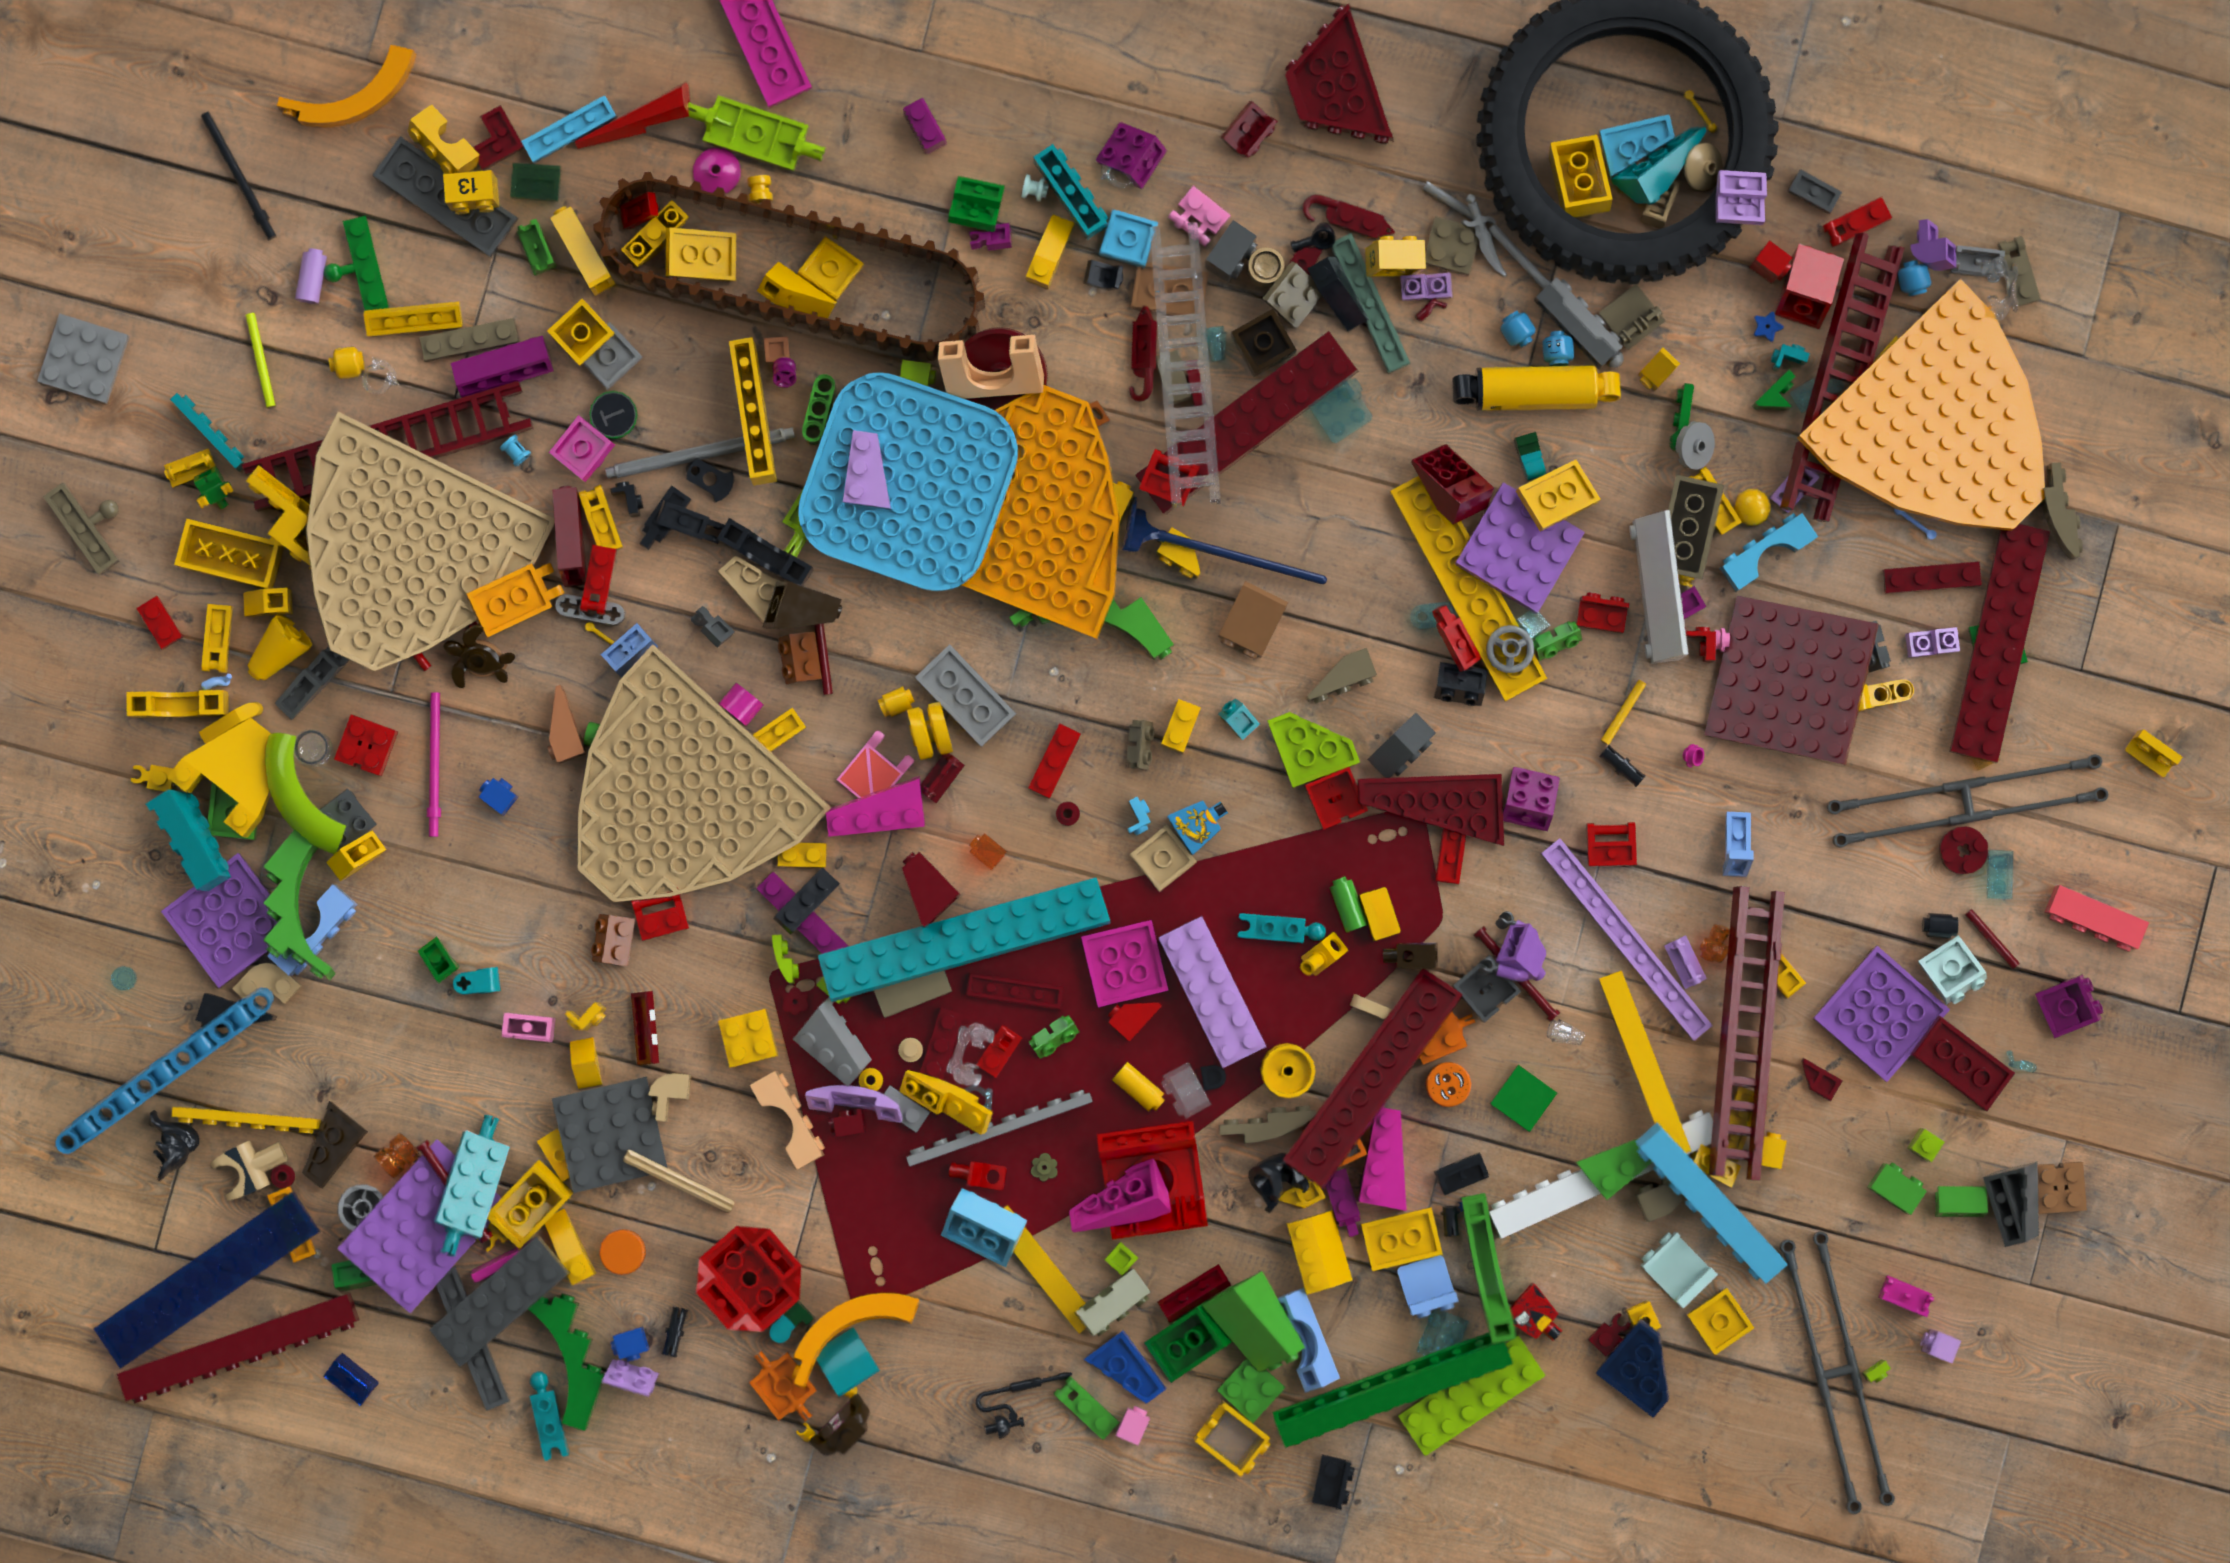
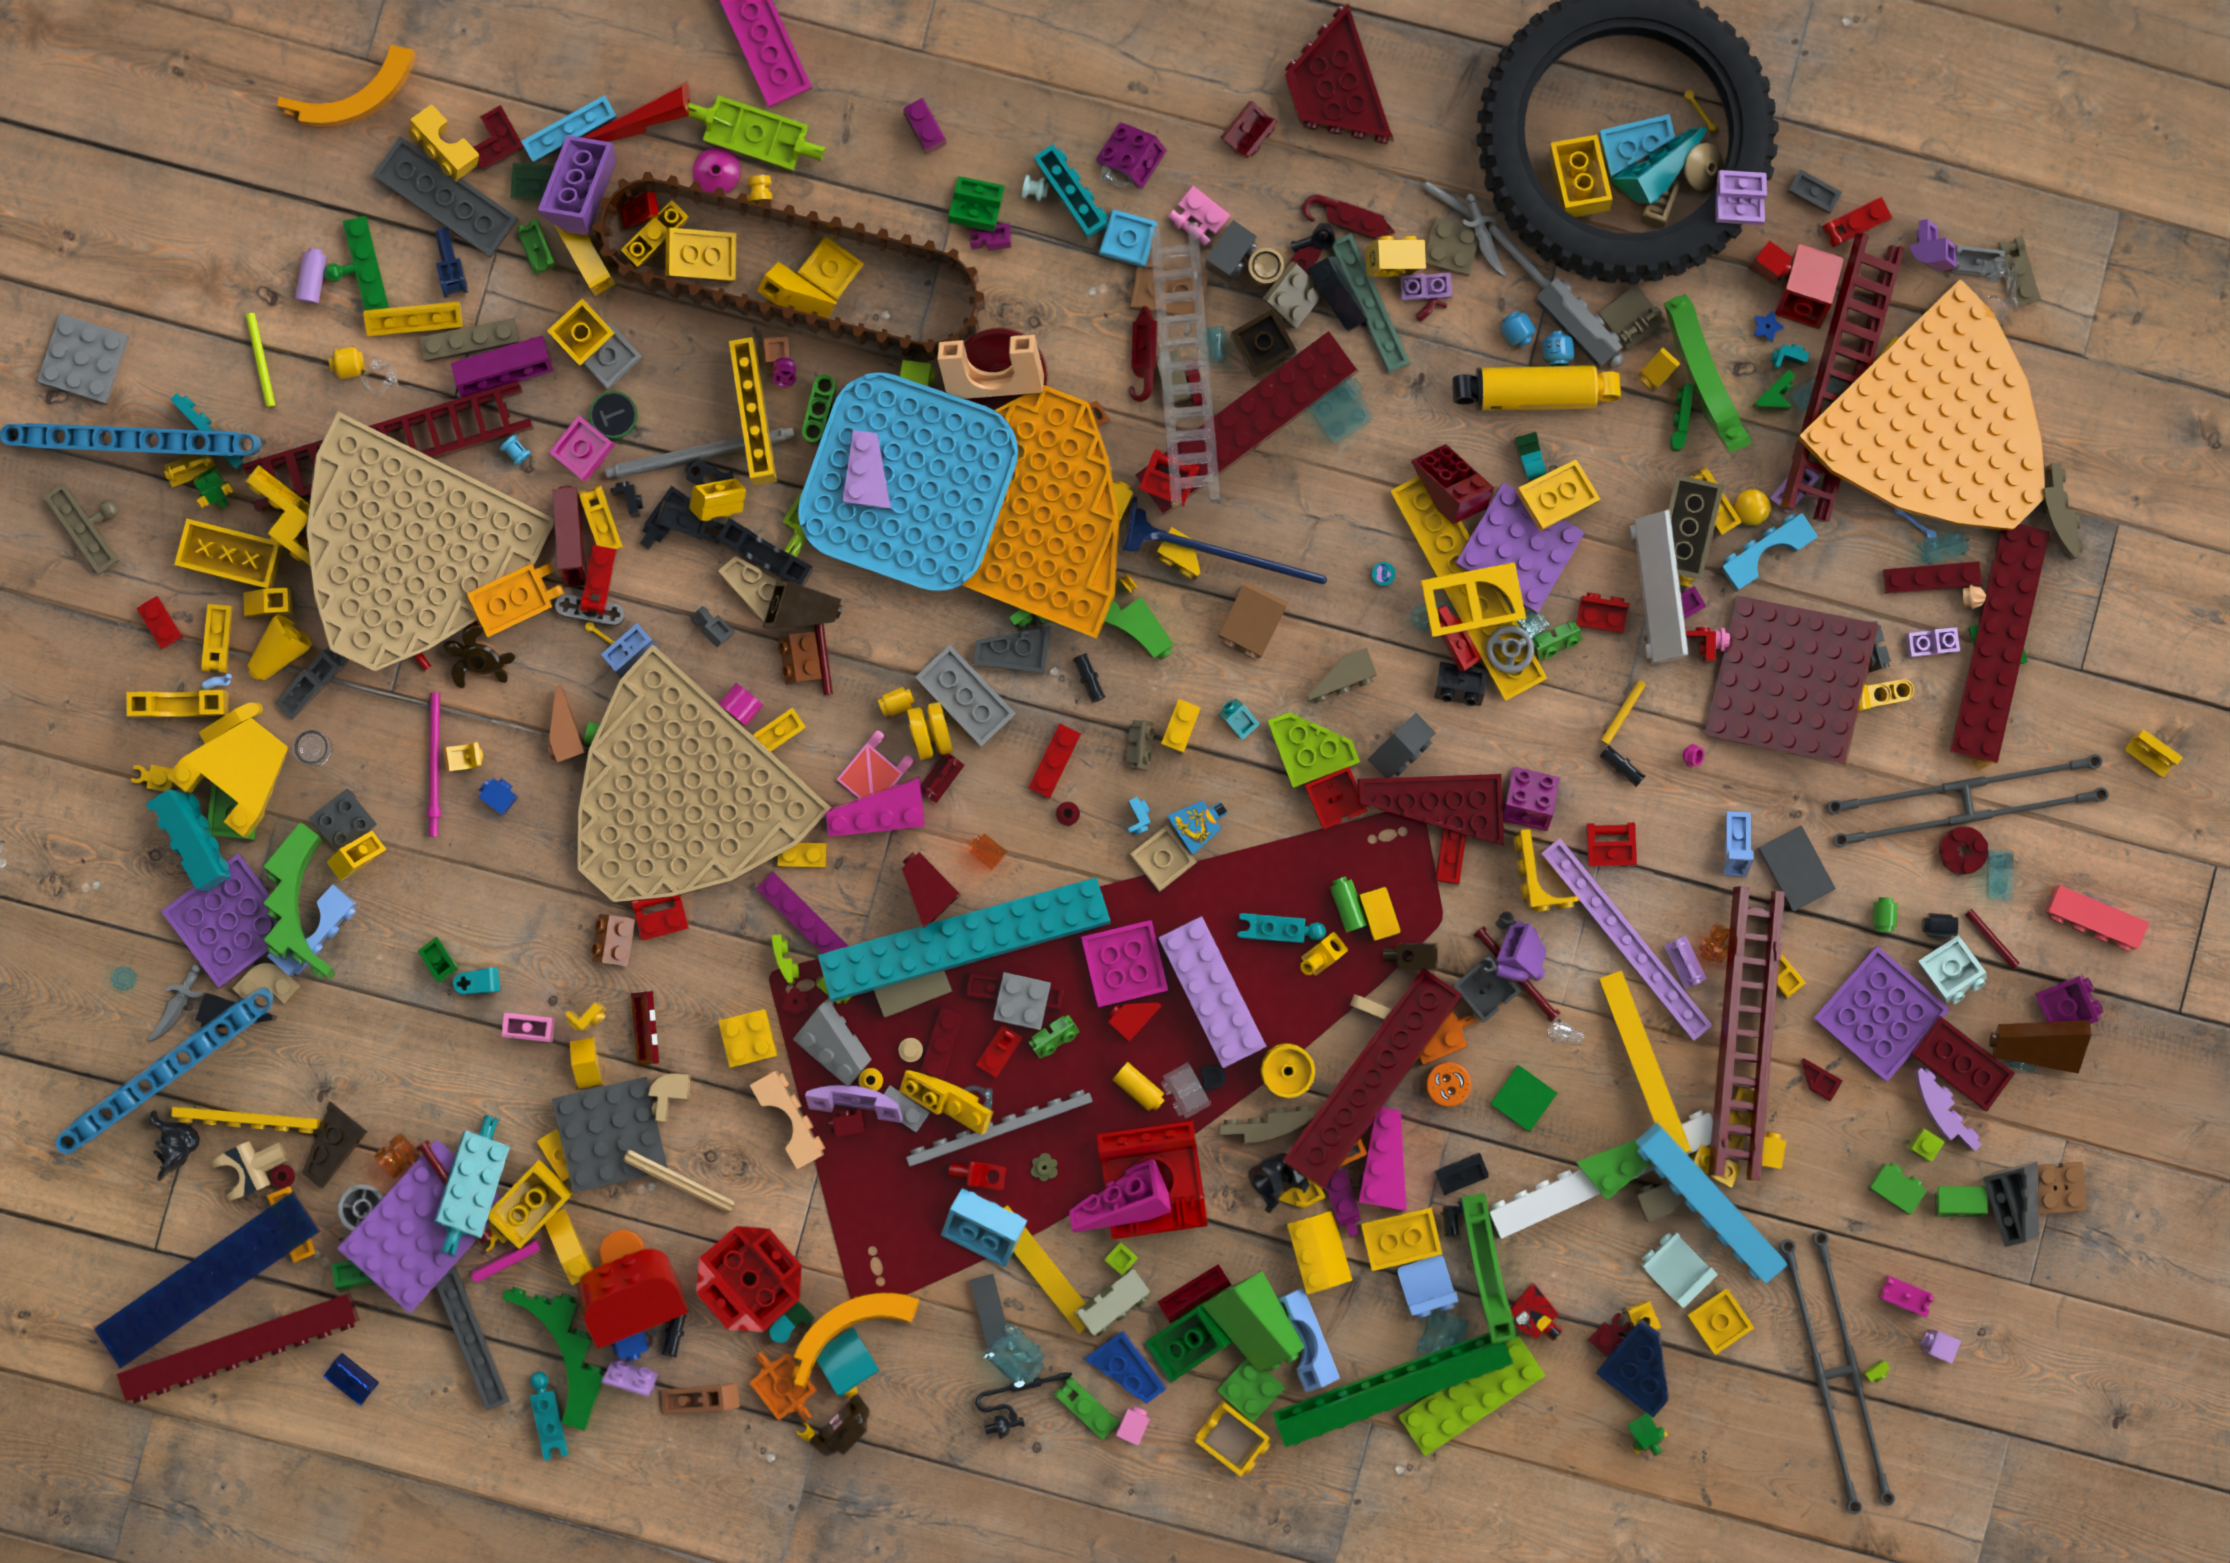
(130, 439): none -> dark azure beam
(176, 1004): none -> light grey piece
(260, 216): black bar -> none
(292, 800): lime brick -> none
(375, 745): red piece -> none
(449, 269): none -> dark blue connector
(463, 757): none -> yellow bracket
(471, 191): yellow brick -> none
(499, 1301): dark grey plate -> none
(578, 184): none -> medium lavender slope
(630, 1296): none -> red brick
(700, 1398): none -> nougat slope
(717, 499): none -> yellow brick
(806, 901): black plate -> none
(965, 1074): clear helmet -> none
(989, 1307): none -> dark grey tile
(1015, 651): none -> dark grey wing
(1015, 1356): none -> clear light blue brick
(1022, 1001): none -> light grey plate
(1049, 251): yellow slope -> none
(1089, 678): none -> black pin
(1103, 275): black bracket -> none
(1128, 583): none -> yellow piece
(1332, 1482): black bracket -> none
(1383, 574): none -> teal tile
(1500, 576): none -> yellow window
(1531, 890): none -> yellow bracket
(1646, 1435): none -> green piece
(1695, 445): light grey plate -> none
(1703, 374): none -> bright green arch
(1797, 868): none -> dark grey tile
(1885, 914): none -> bright green brick
(1914, 278): dark azure head -> none
(1936, 1103): none -> lavender slope
(1954, 543): none -> clear light blue hinge
(1973, 597): none -> light nougat plate
(2043, 1044): none -> reddish brown slope

